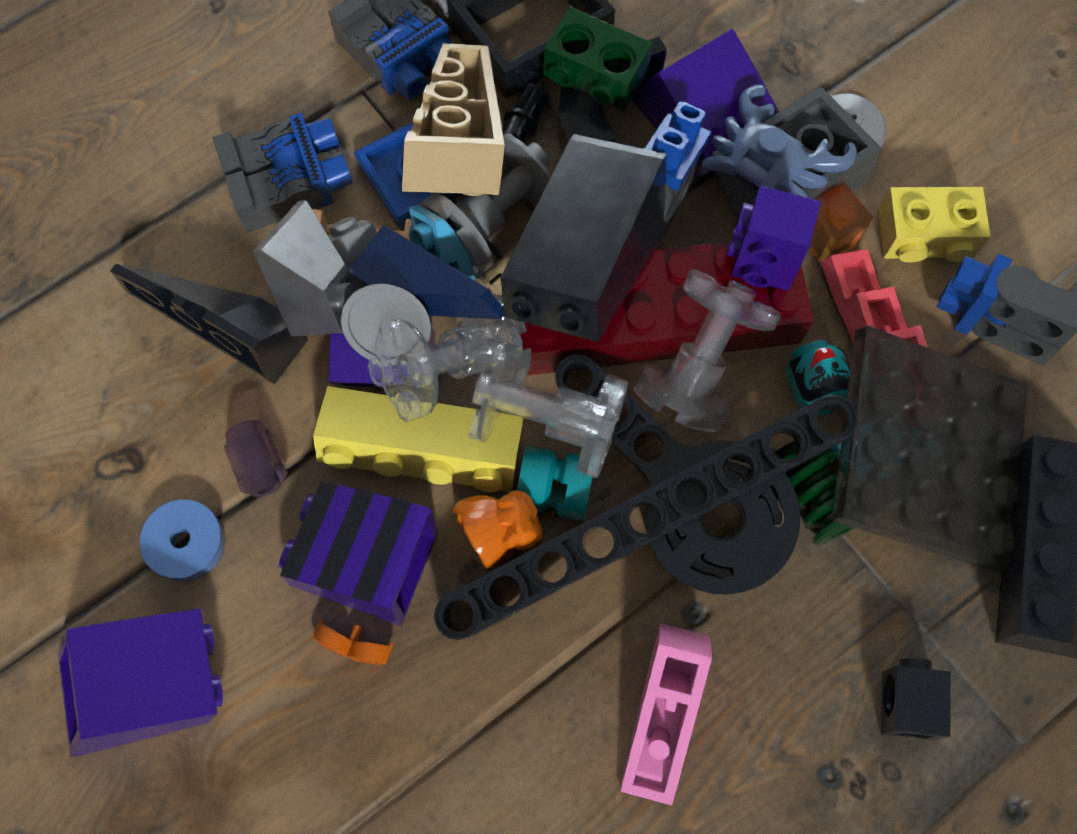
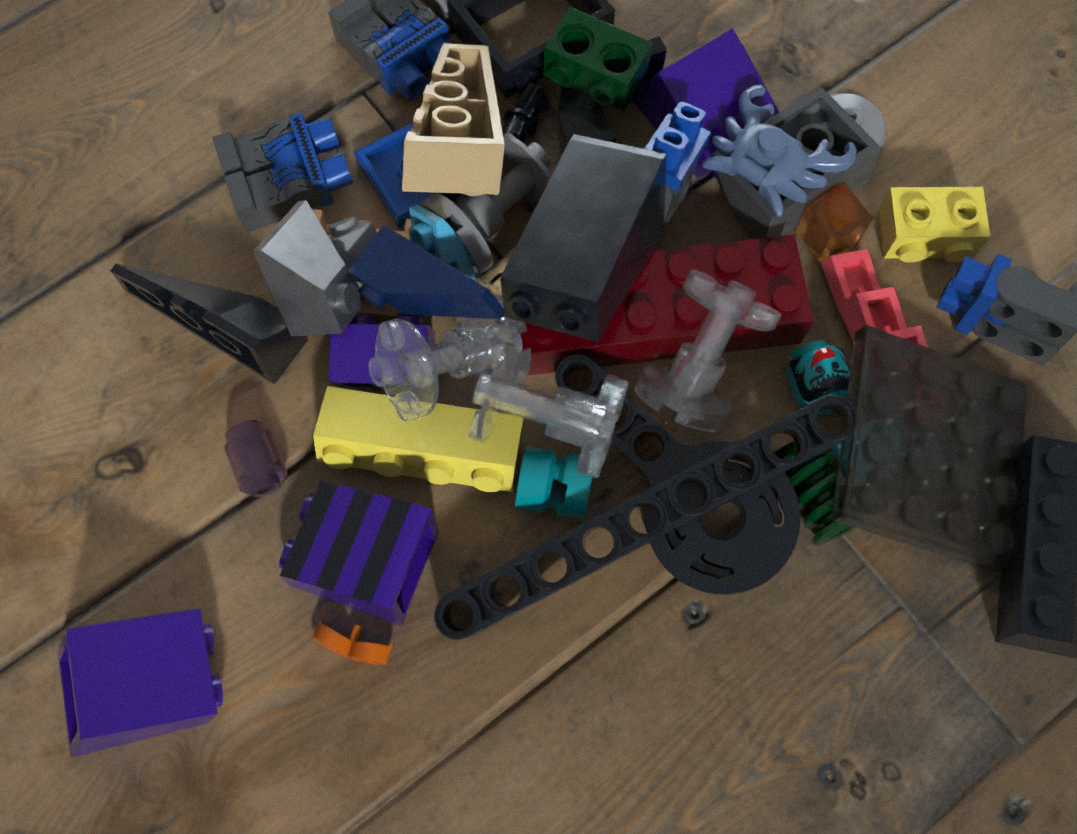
(166, 525): medium blue piece -> none
(374, 305): light grey piece -> none
(499, 526): orange hair -> none
(667, 713): bright pink slope -> none
(772, 238): dark purple brick -> none
(915, 700): black brick -> none

